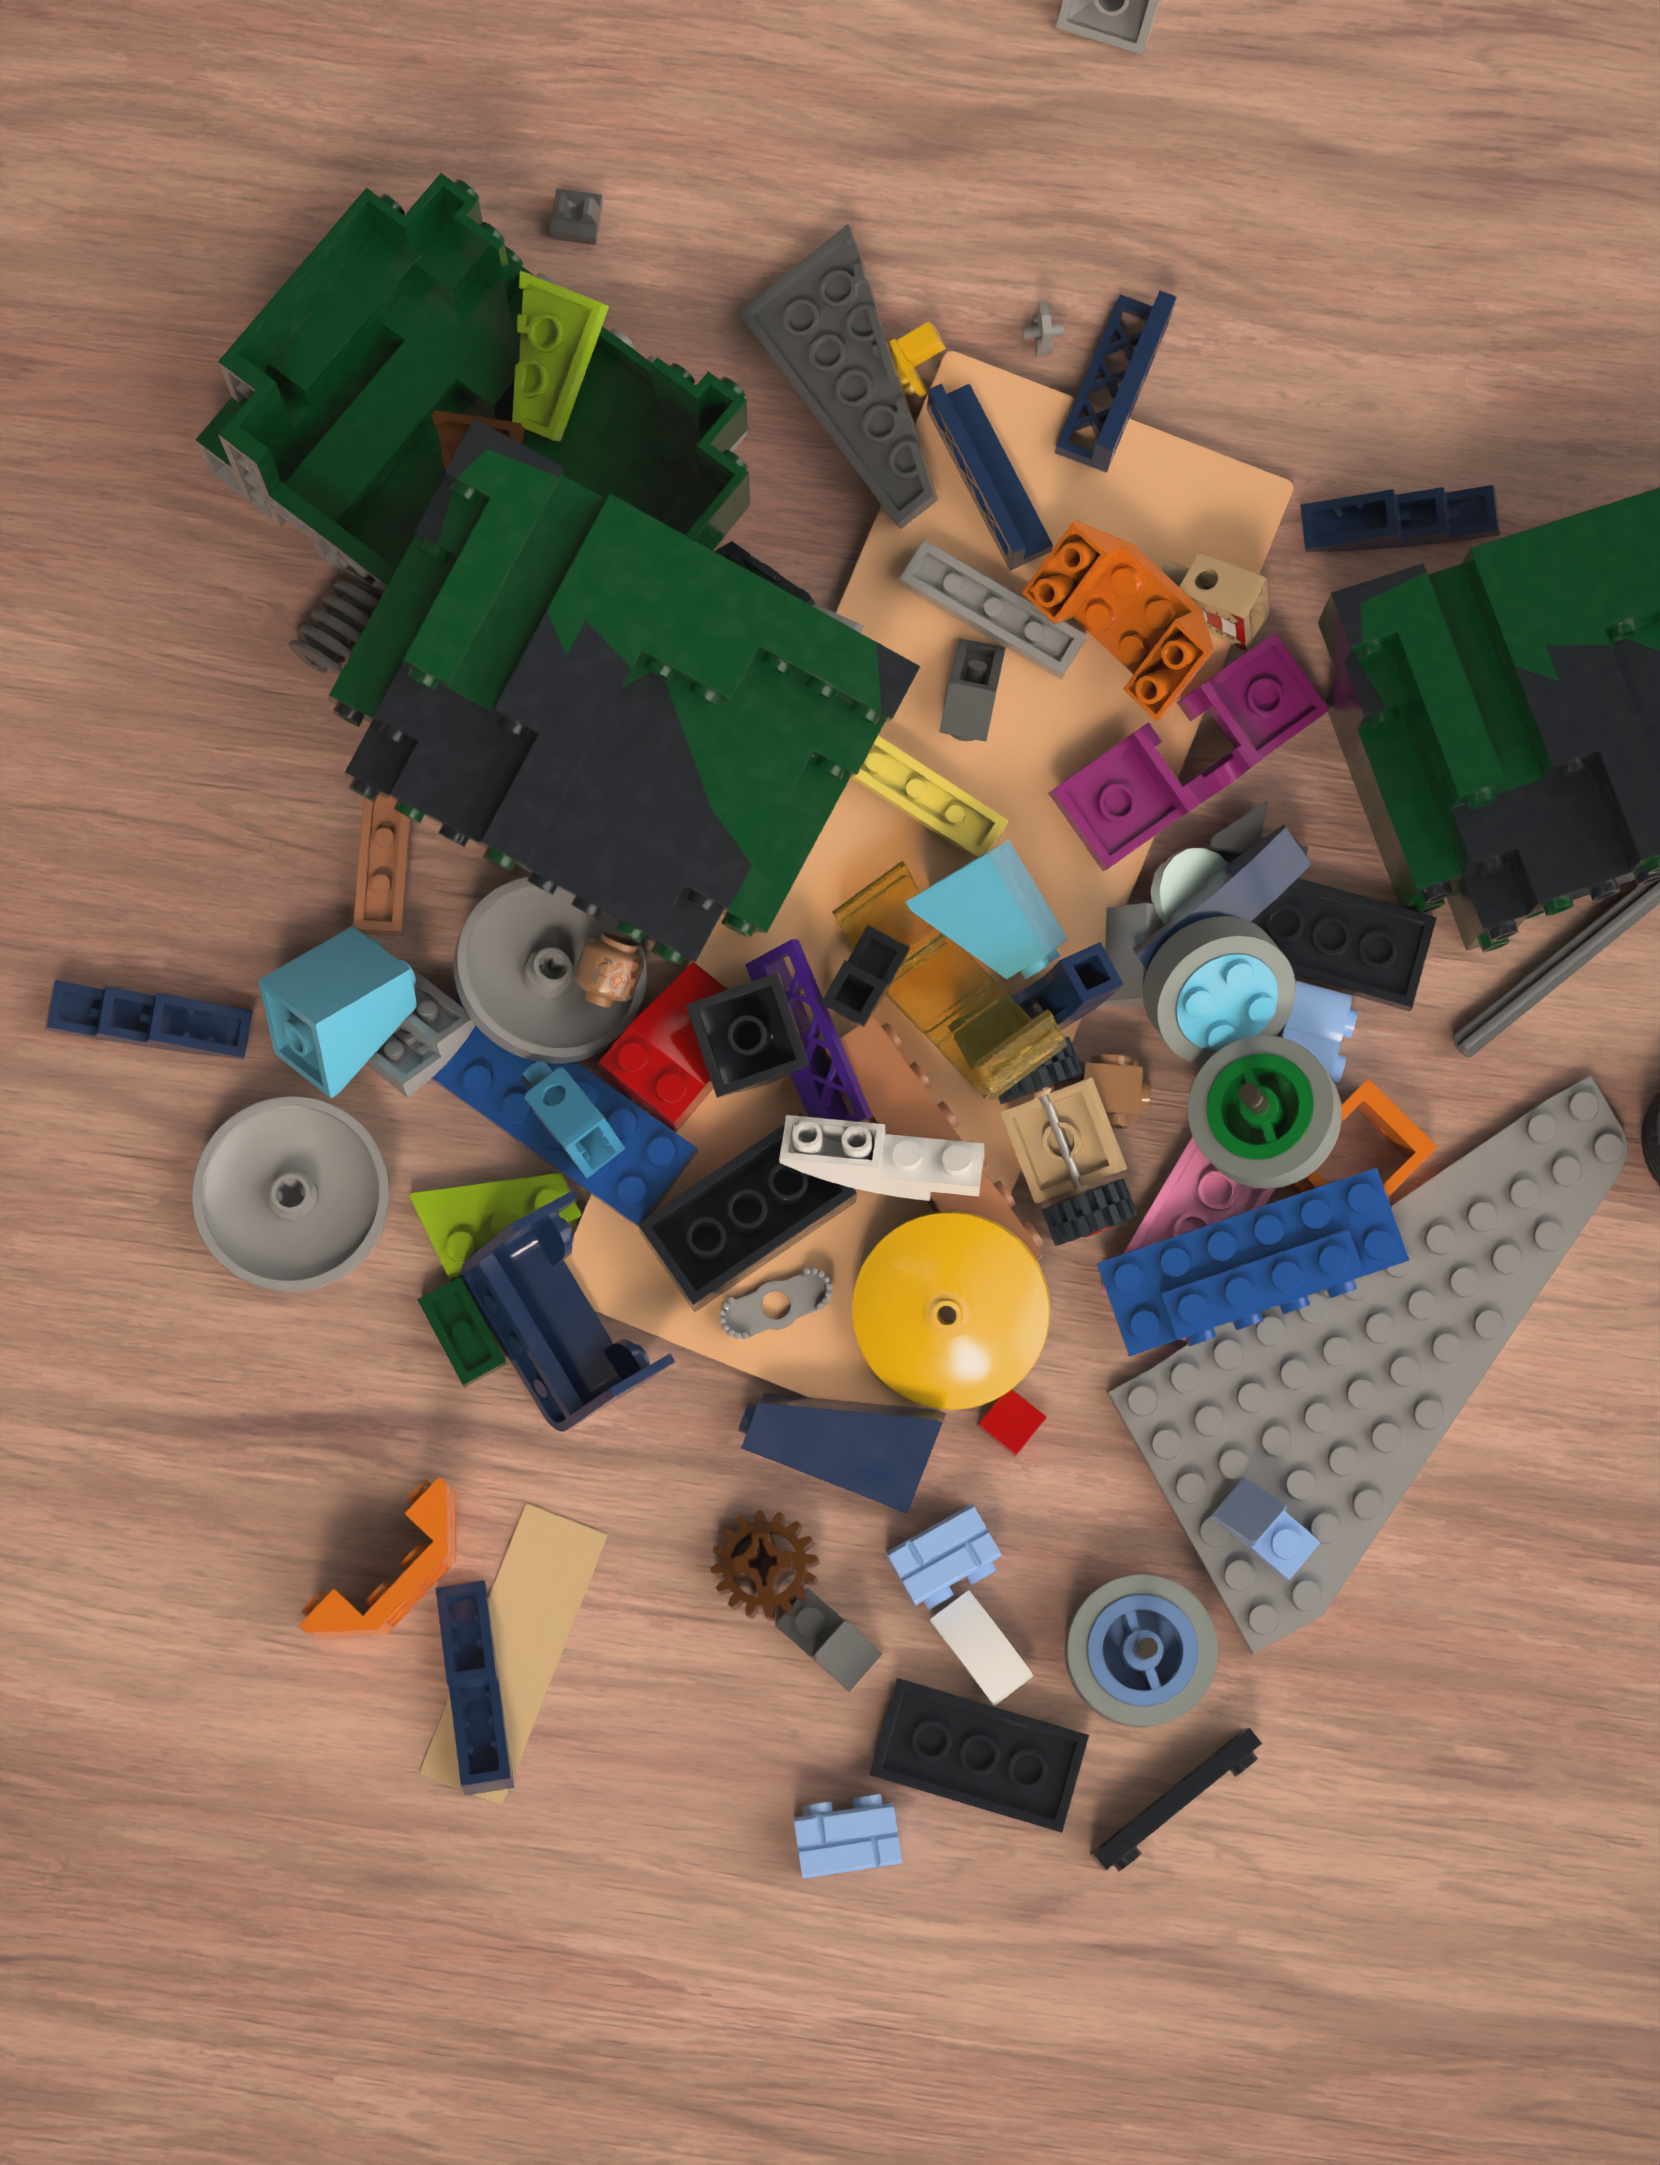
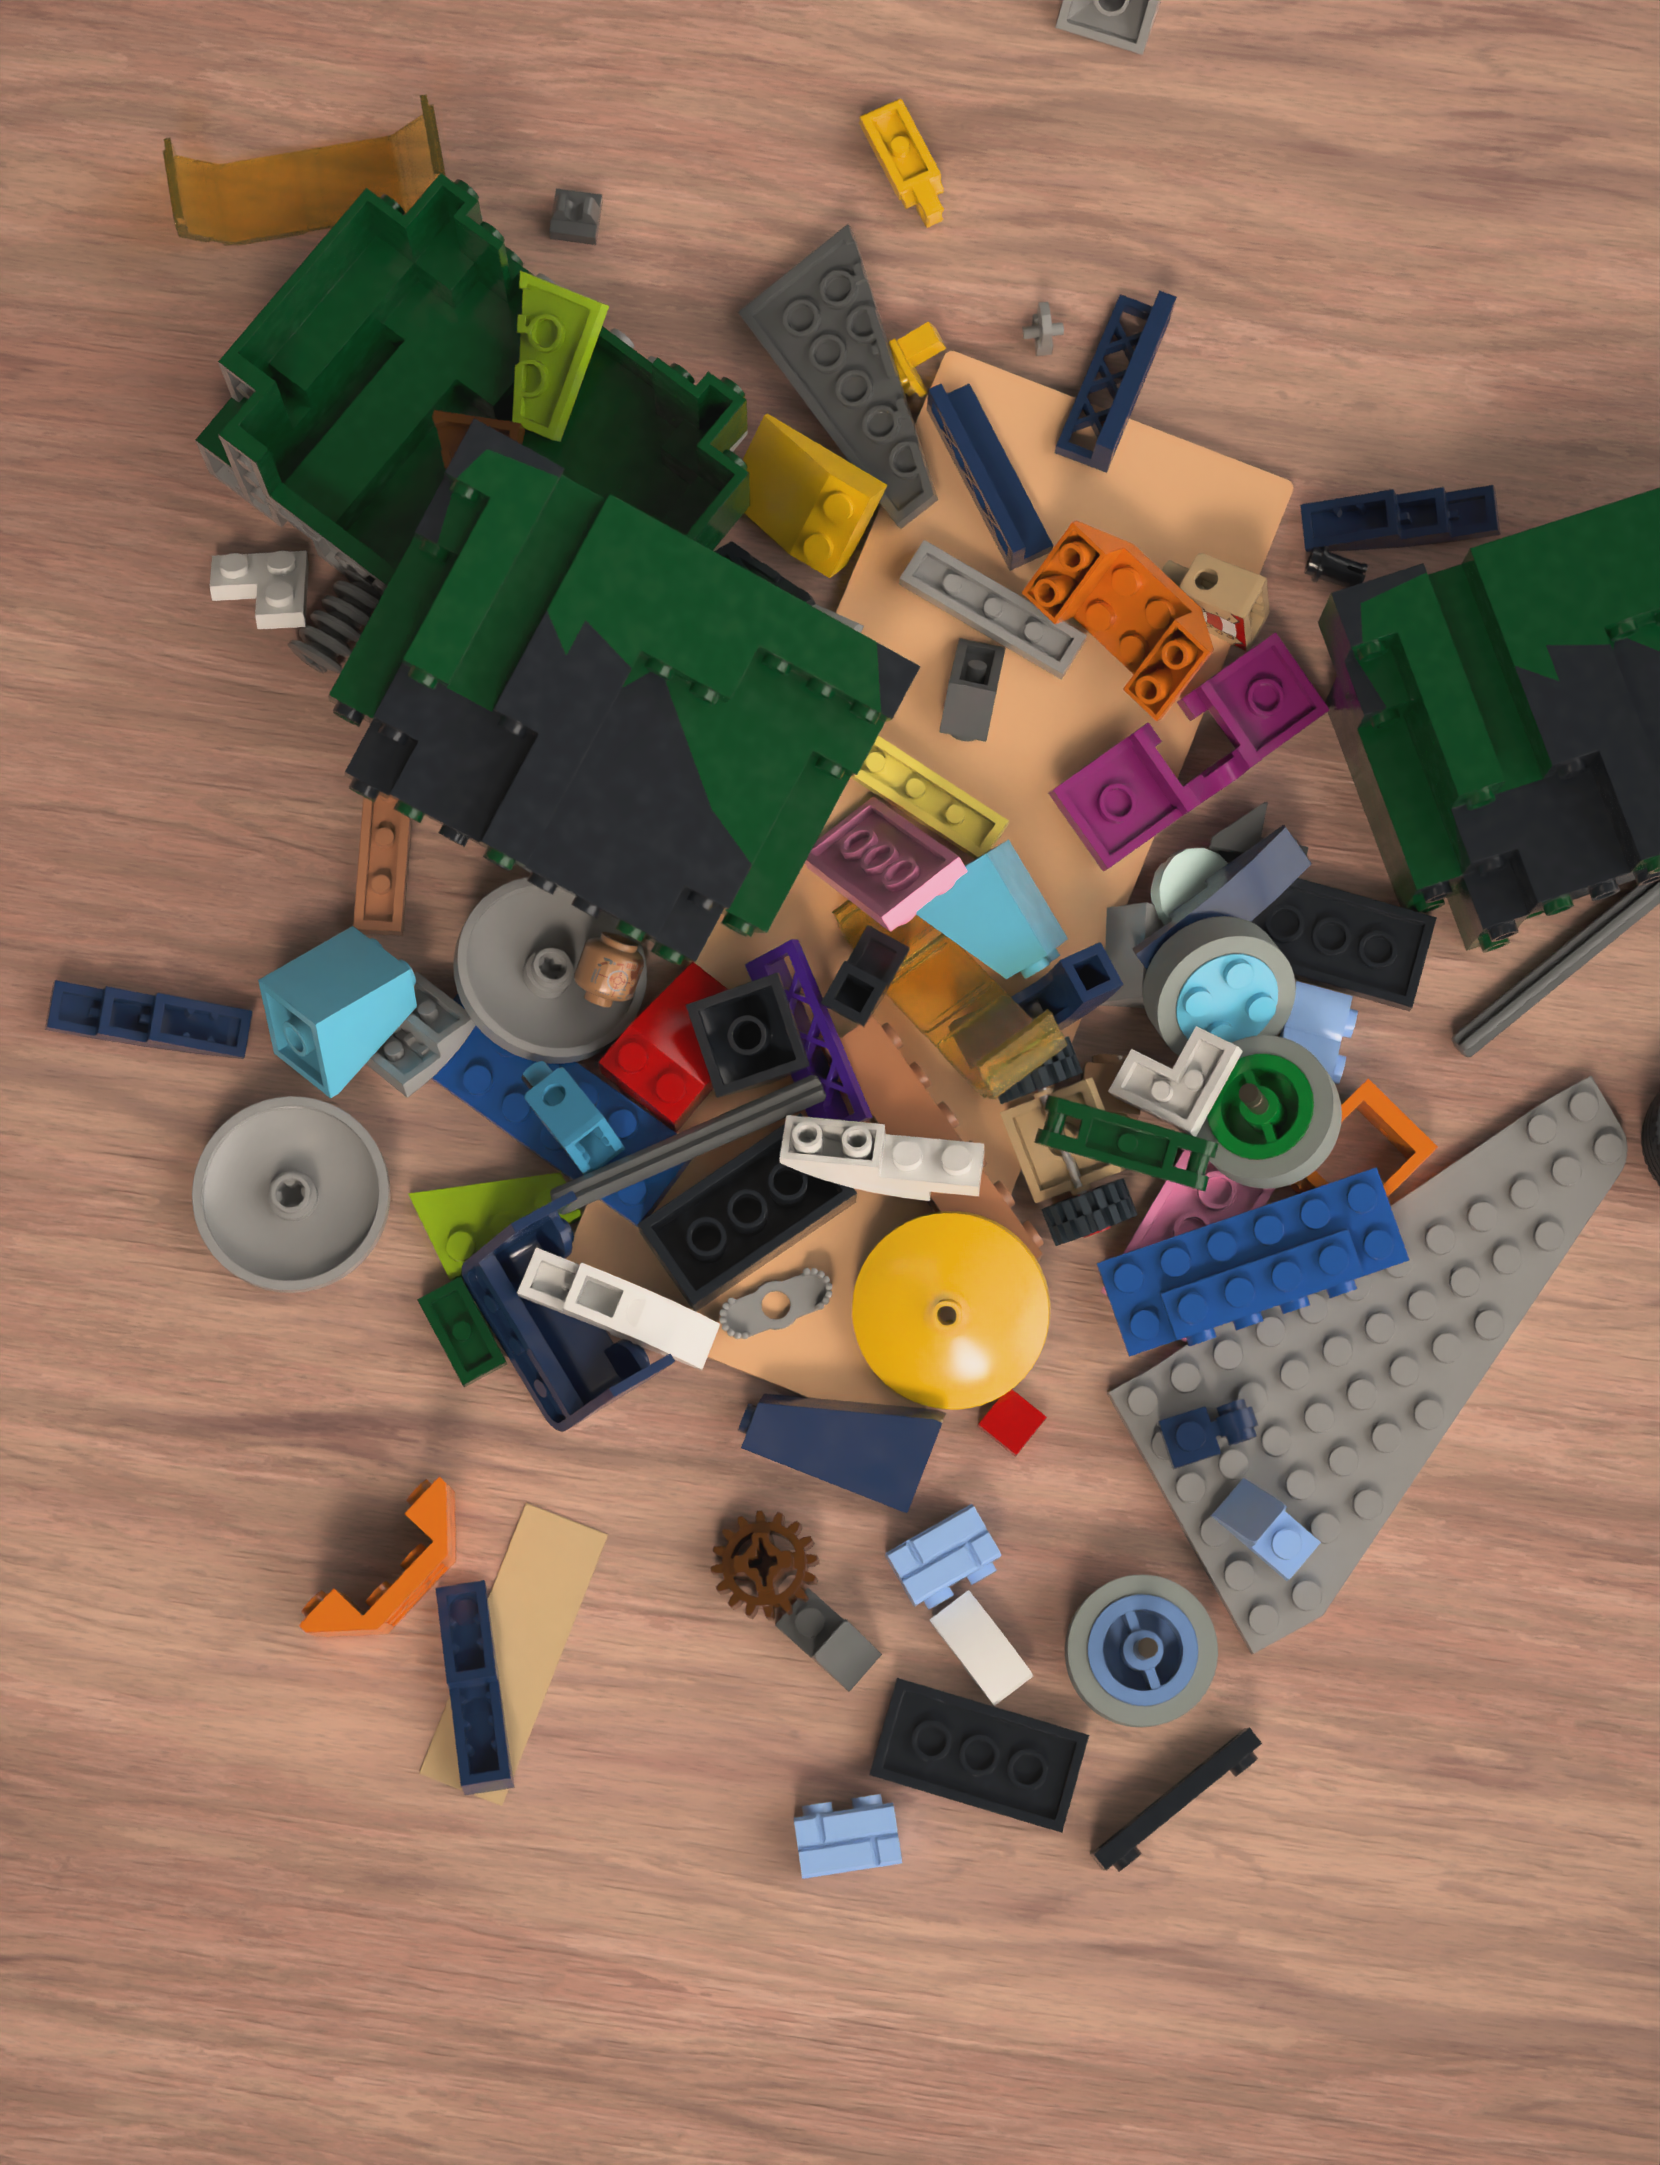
(273, 579): none -> white plate
(301, 188): none -> clear yellow windscreen
(619, 1308): none -> white slope
(692, 1142): none -> dark grey axle
(808, 496): none -> yellow slope
(884, 864): none -> bright pink plate
(905, 159): none -> yellow hinge
(1126, 1143): none -> dark green plate
(1183, 1093): none -> white plate
(1193, 1436): none -> dark blue plate
(1334, 568): none -> black pin

